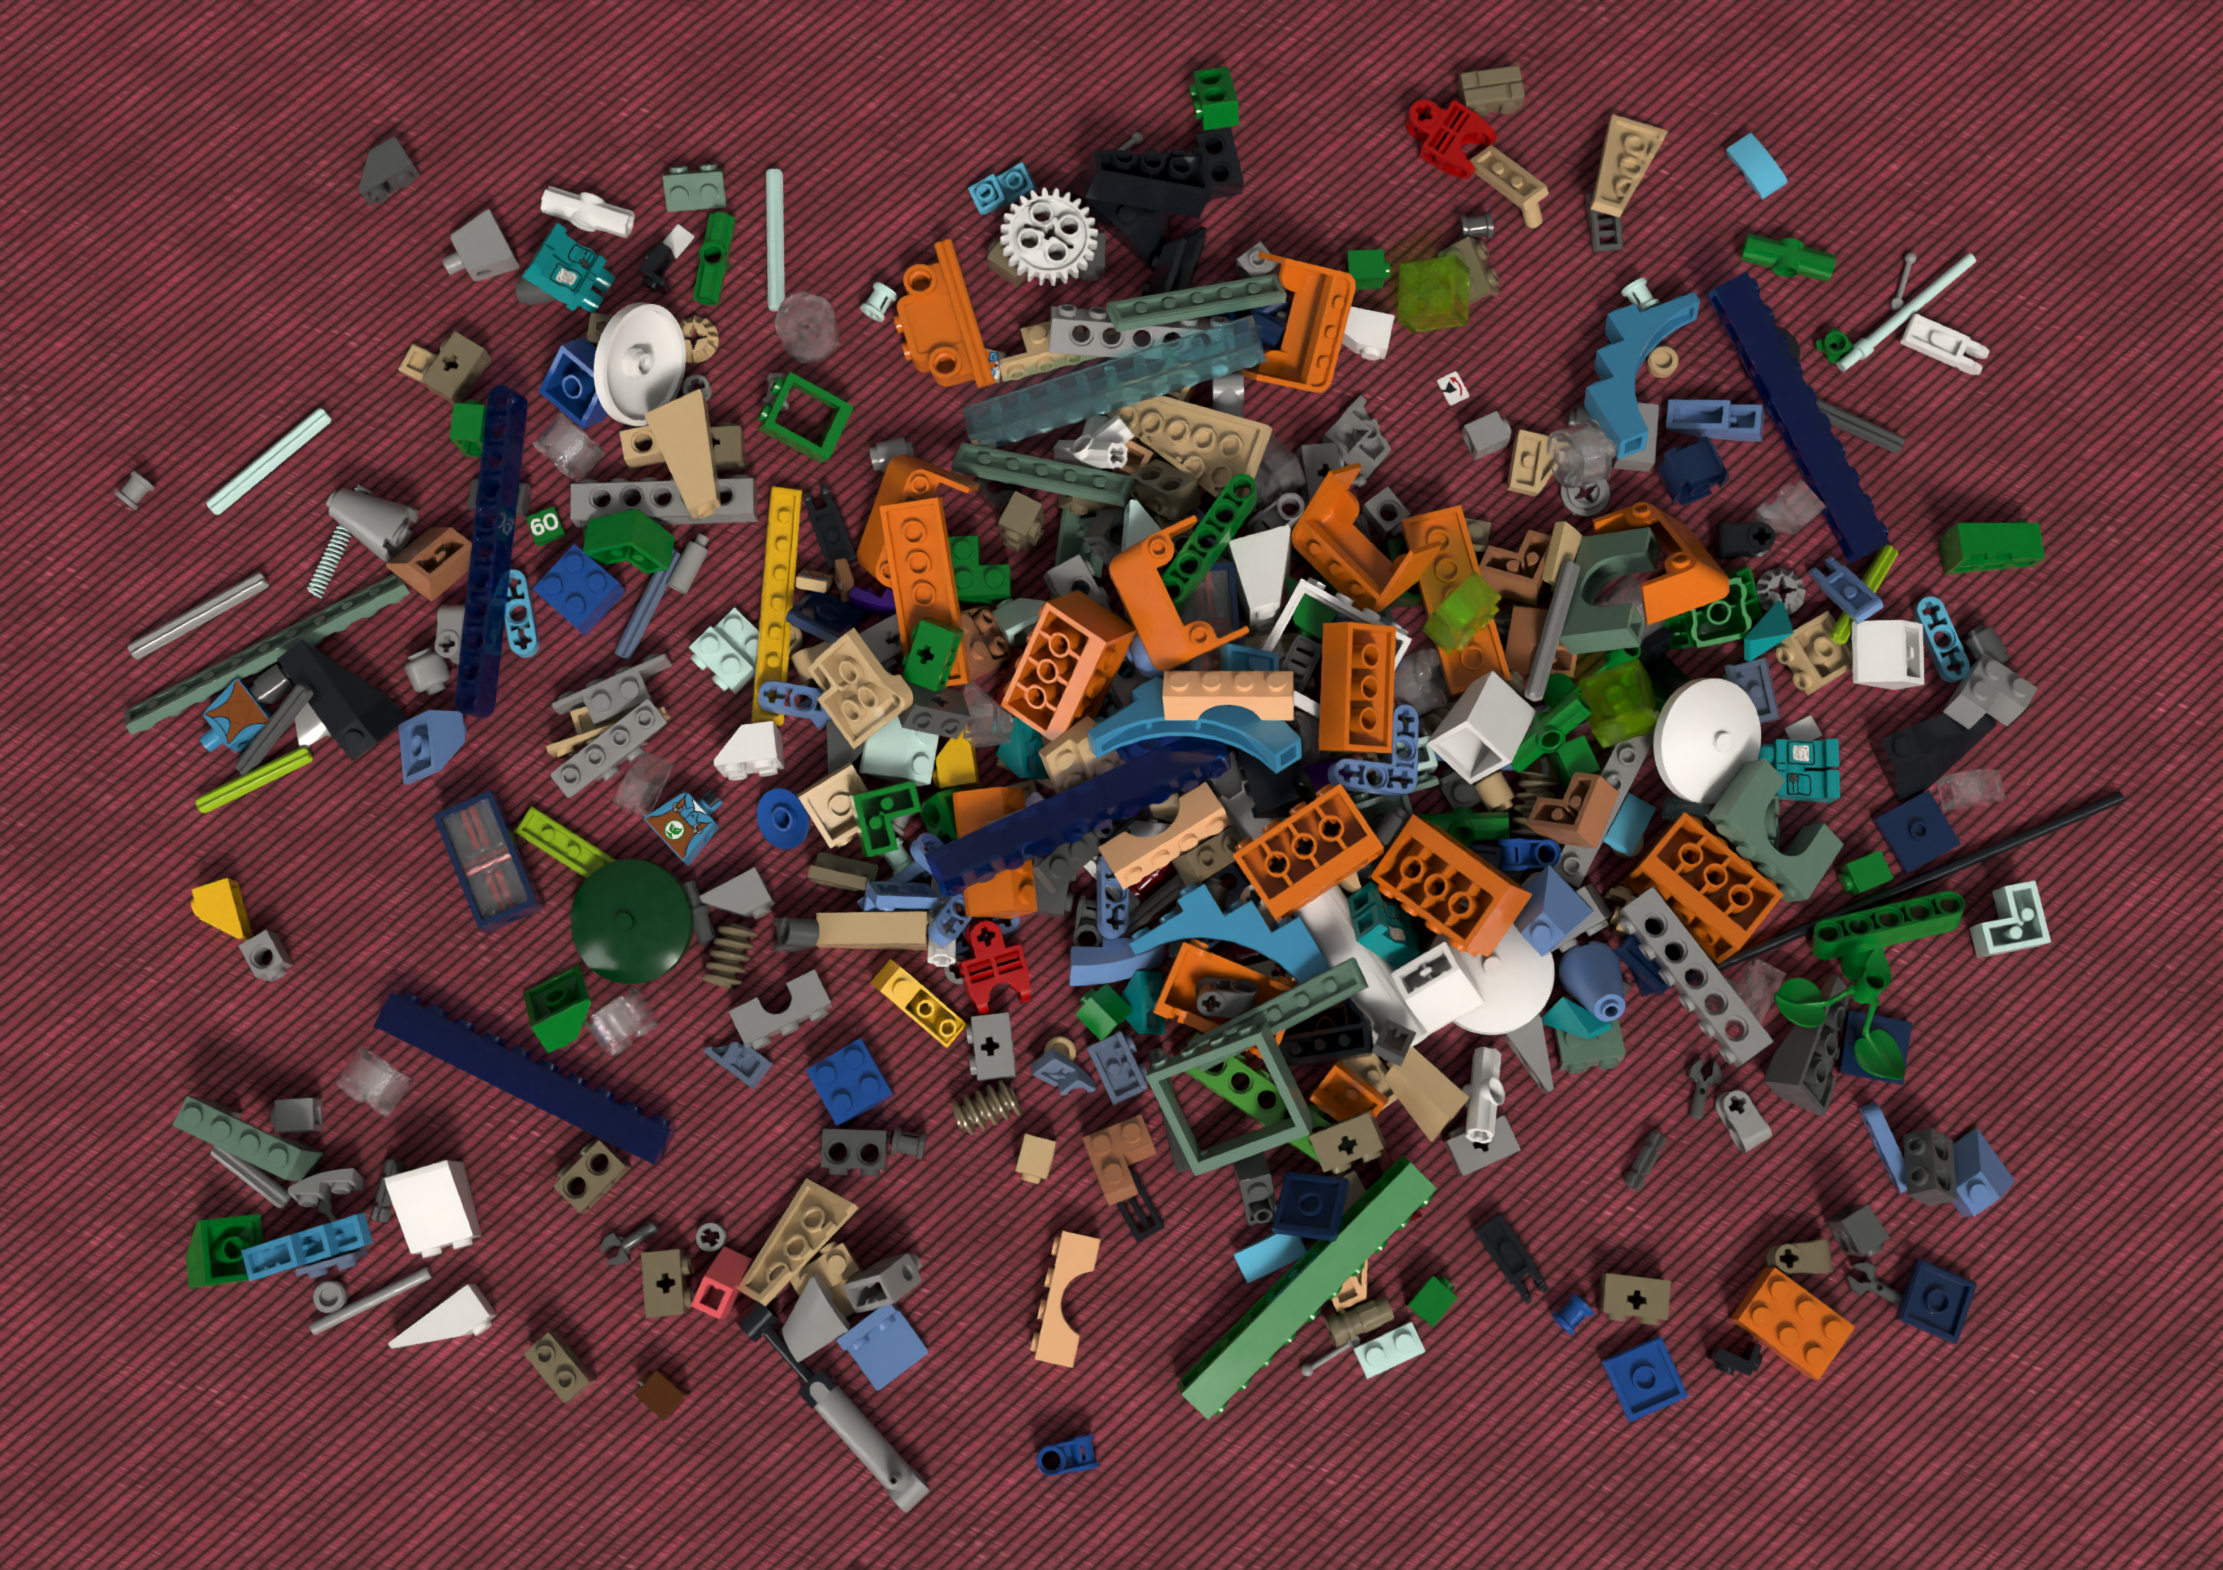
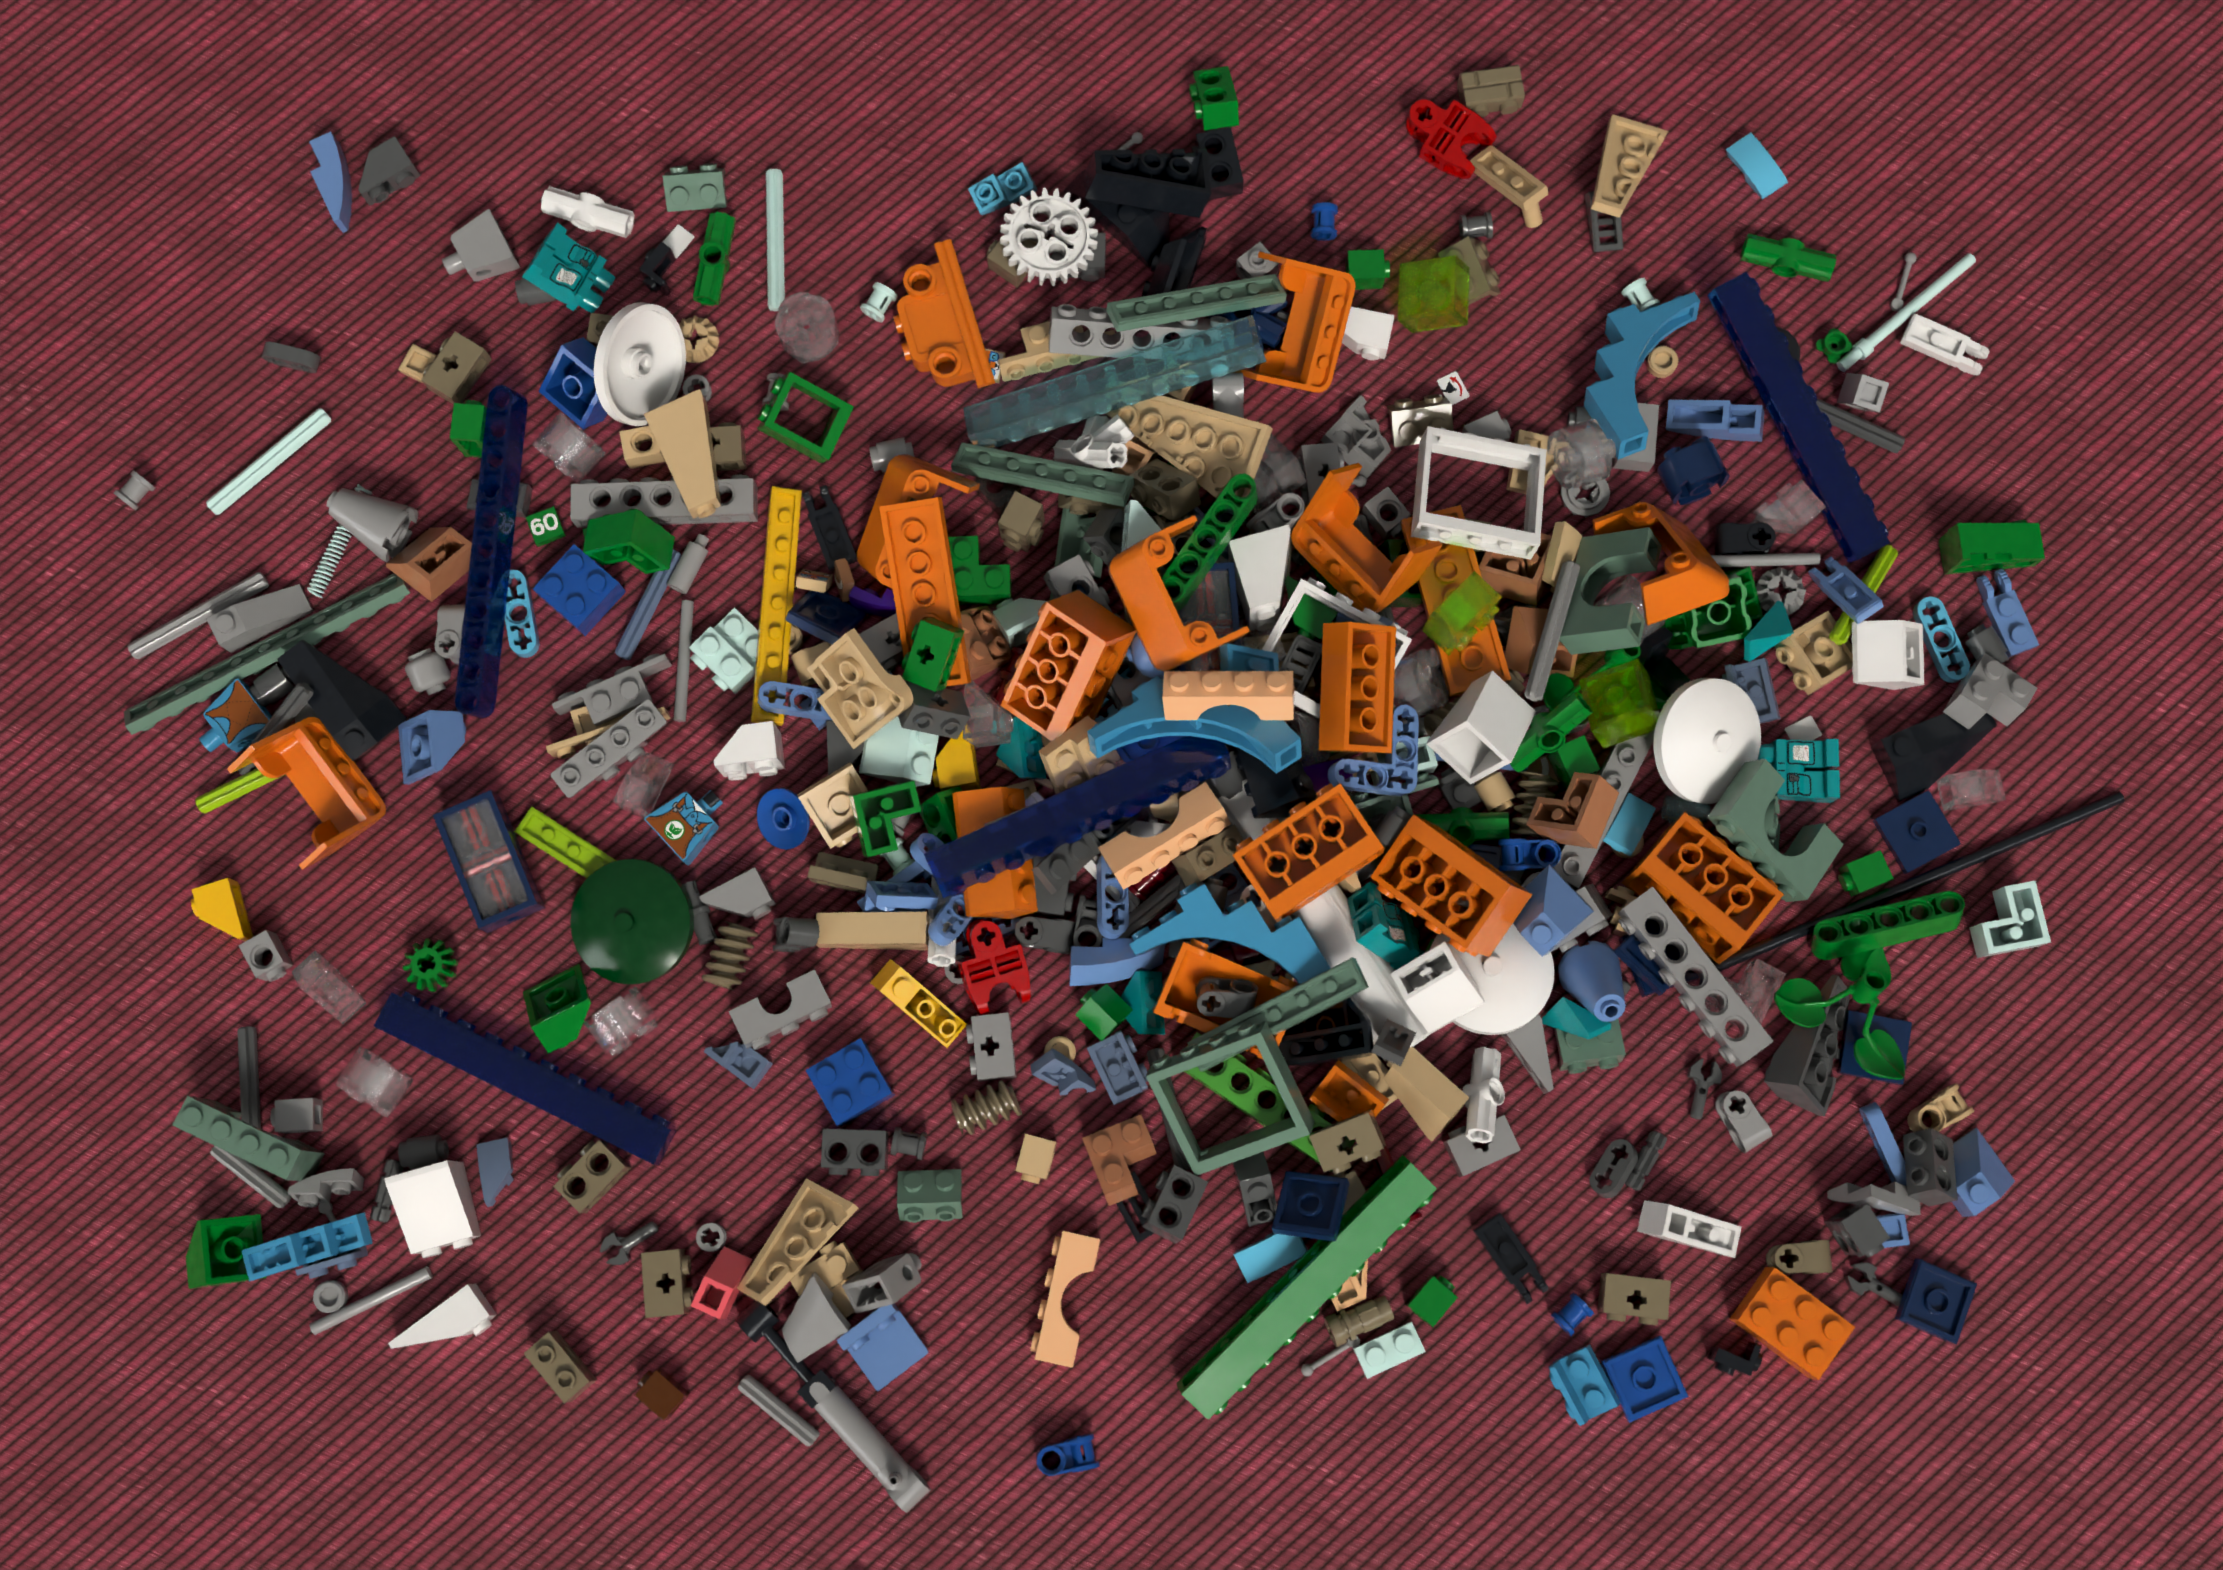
(249, 1075): none -> dark grey axle
(258, 617): none -> light grey slope
(291, 357): none -> dark grey beam
(325, 780): none -> orange windscreen
(328, 987): none -> clear slope
(333, 179): none -> medium blue slope
(423, 1151): none -> dark grey brick
(427, 977): none -> green gear
(494, 1167): none -> sand blue slope
(683, 663): none -> light grey bar
(778, 1410): none -> light grey axle
(929, 1195): none -> sand green bracket
(1052, 935): none -> dark grey piece
(1181, 1207): none -> dark grey brick
(1324, 221): none -> blue bush
(1412, 418): none -> dark tan bracket
(1472, 533): none -> white window
(1583, 1385): none -> dark azure bracket
(1613, 1168): none -> dark grey beam
(1689, 1228): none -> white slope
(1781, 559): none -> light grey bar
(1863, 392): none -> light grey brick
(1888, 1198): none -> light grey slope
(1896, 1228): none -> medium blue tile
(1944, 1108): none -> tan piece
(2007, 614): none -> medium blue hinge

